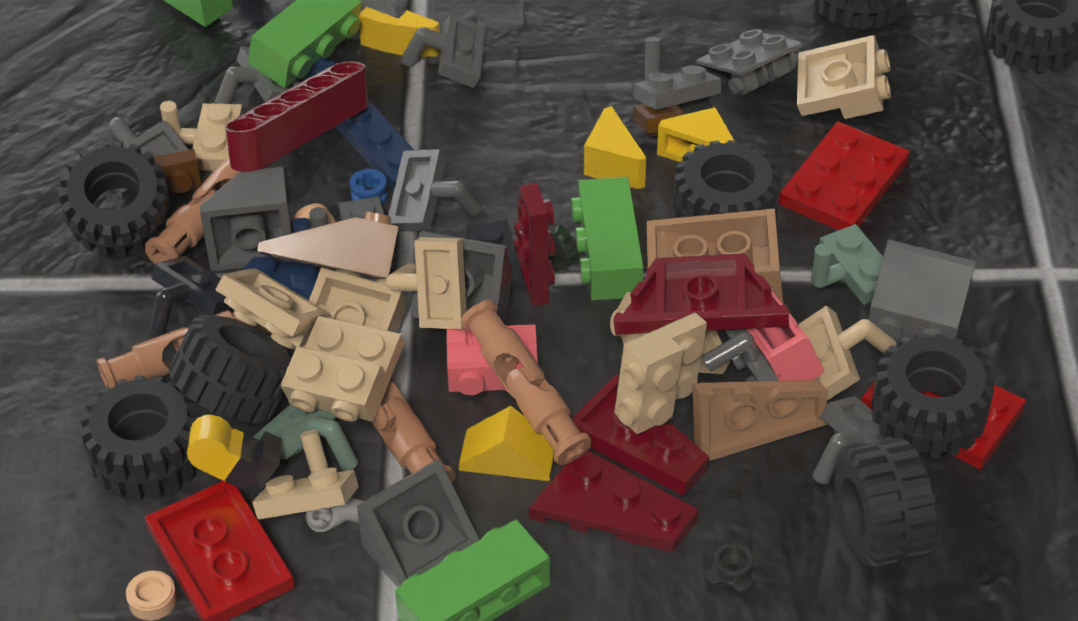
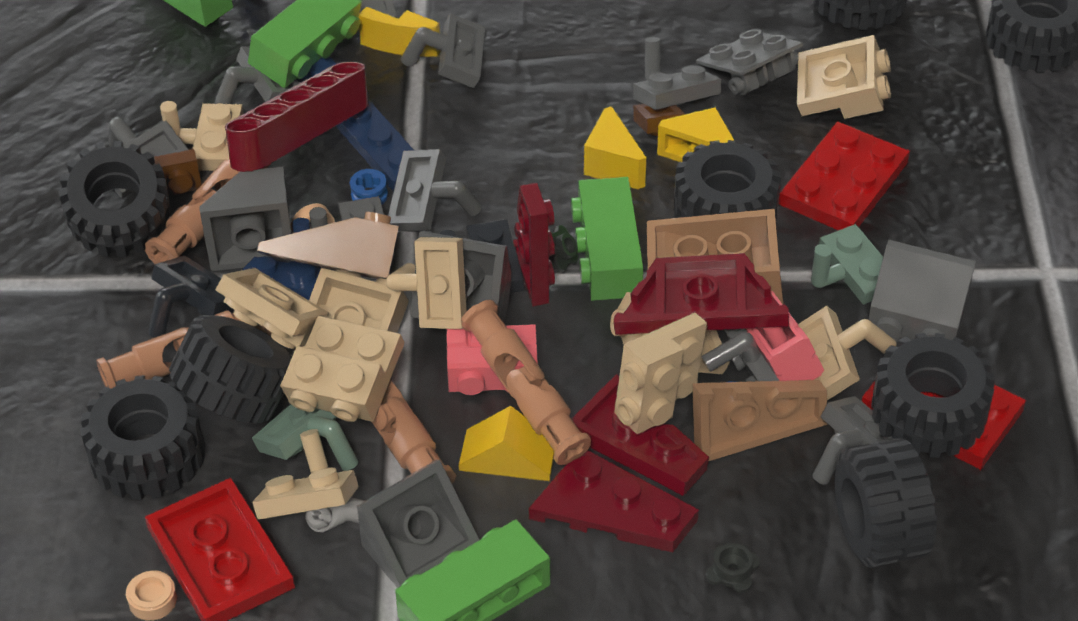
(233, 454): leg -> none

